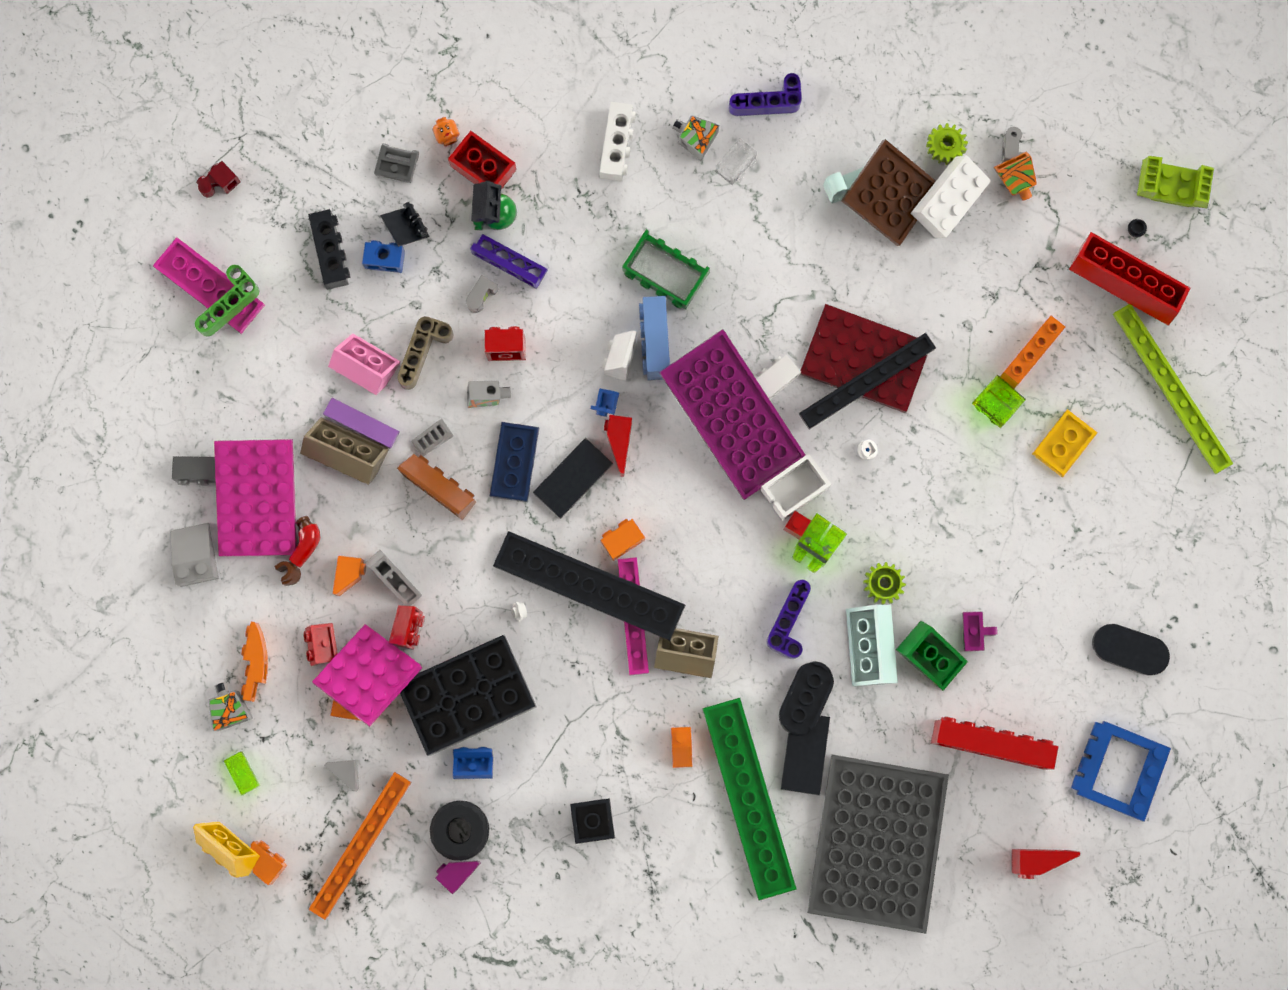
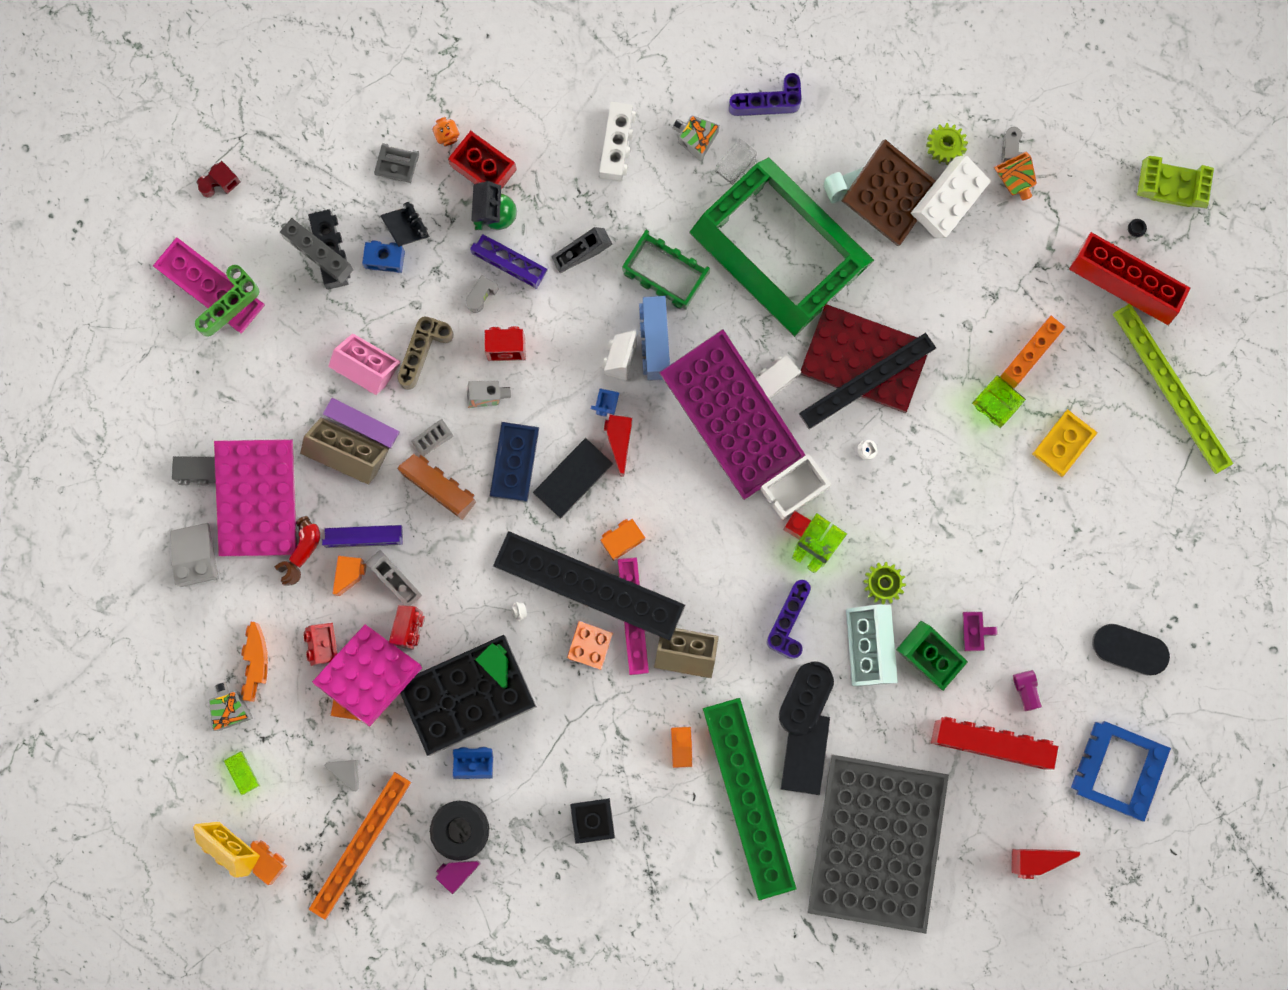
(316, 250): none -> dark grey brick
(363, 536): none -> dark purple fence
(495, 663): none -> green slope
(582, 249): none -> black slope
(589, 645): none -> hinge
(791, 316): none -> green slope
(1026, 685): none -> magenta piece

